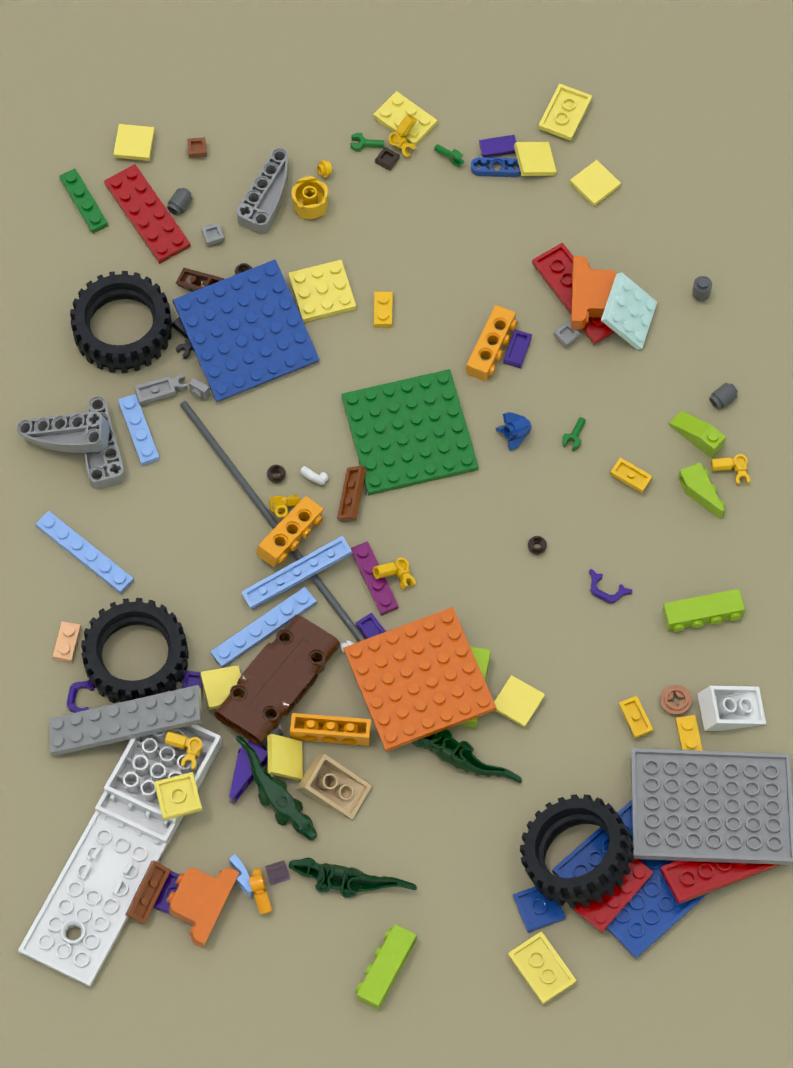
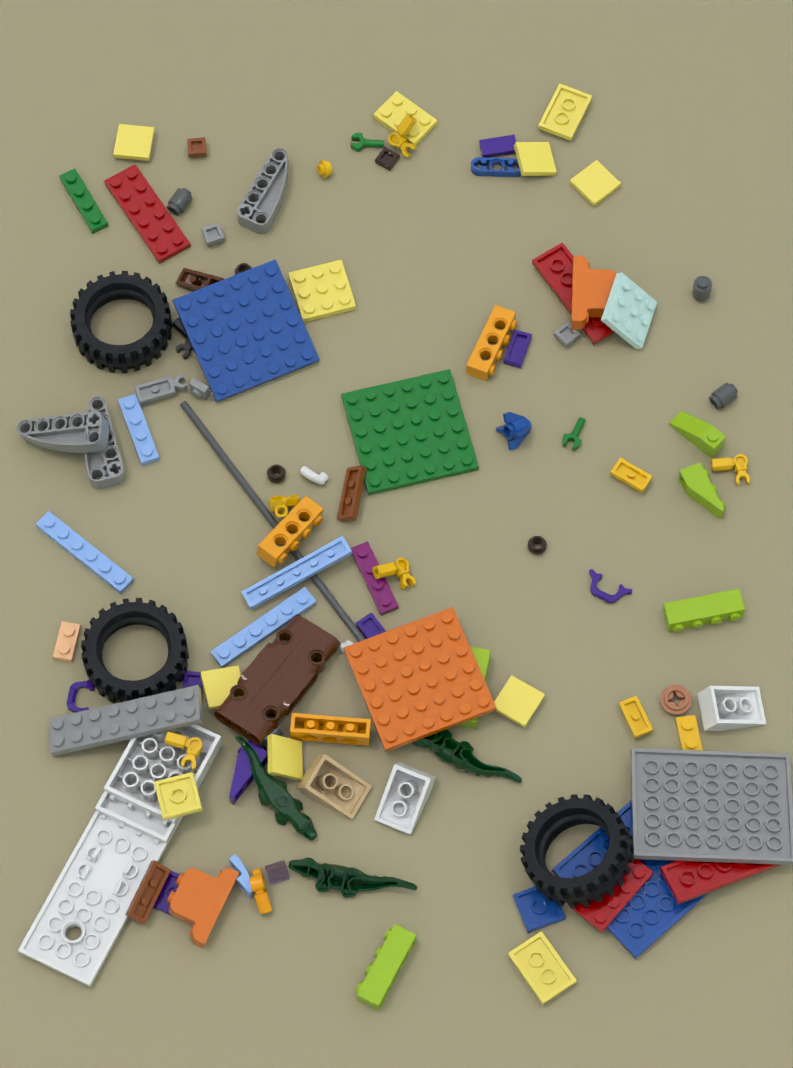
(310, 198): yellow brick -> none
(383, 309): yellow plate -> none
(404, 797): none -> white slope
(455, 156): green bar -> none

